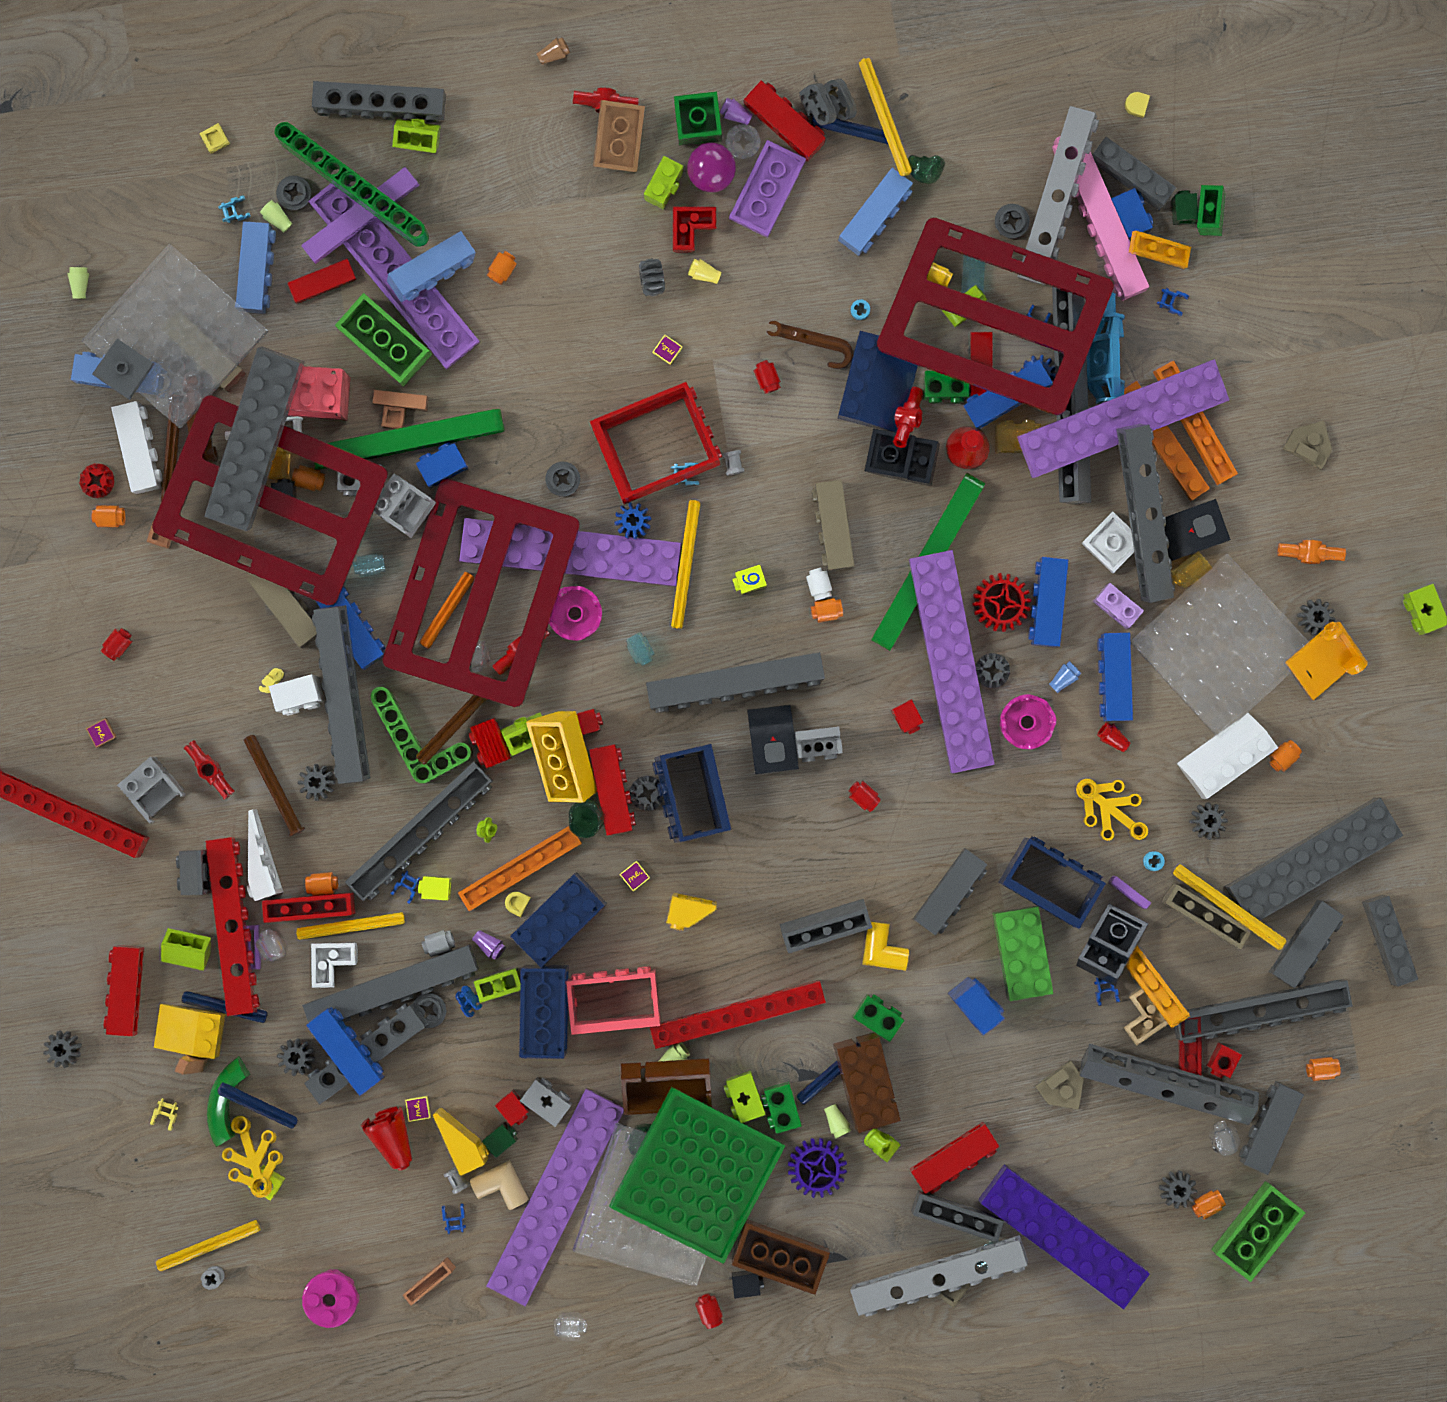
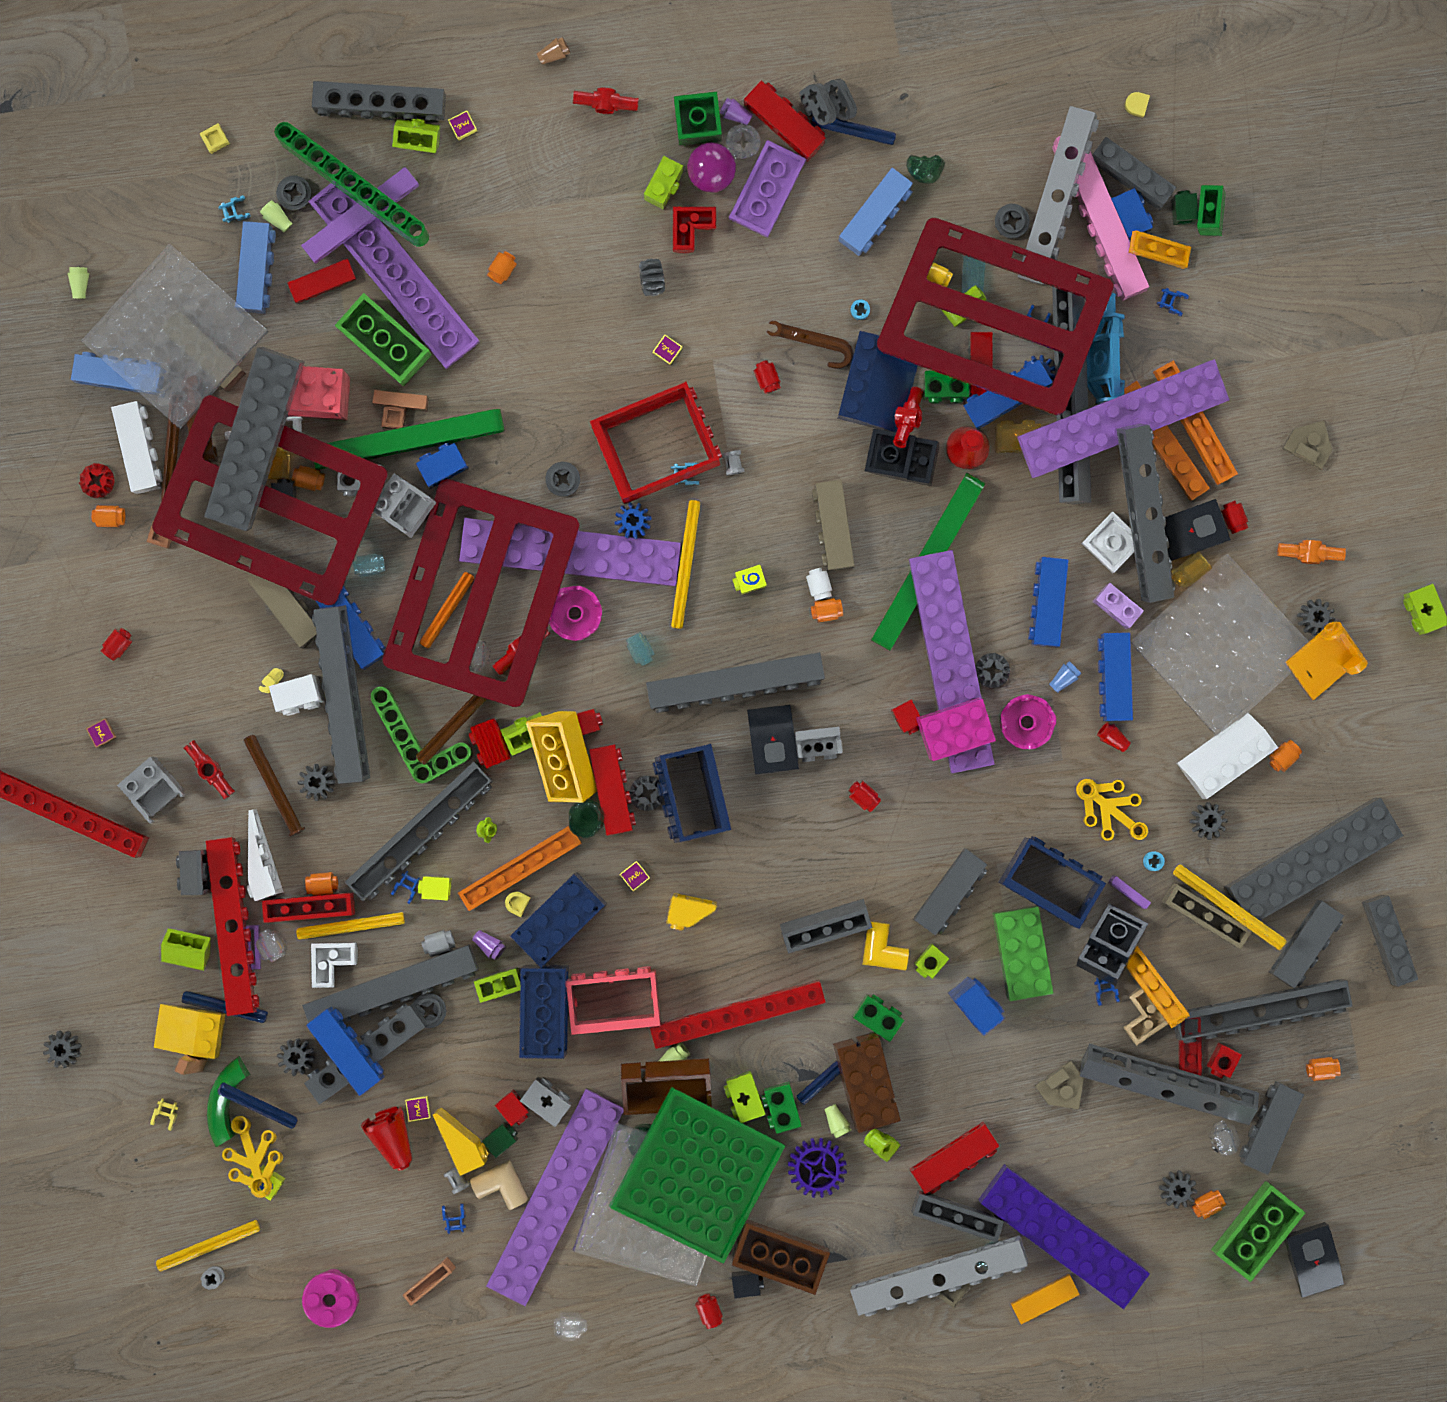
(123, 369): dark grey plate -> none
(124, 991): red brick -> none
(431, 267): medium blue brick -> none
(462, 125): none -> magenta tile
(468, 1000): blue piece -> none
(618, 136): medium nougat plate -> none
(702, 271): light yellow cone -> none
(885, 117): yellow axle -> none
(931, 951): none -> lime brick
(956, 729): none -> dark pink brick
(991, 600): red gear -> none
(1045, 1299): none -> light orange tile
(1234, 517): none -> red brick
(1314, 1259): none -> black slope

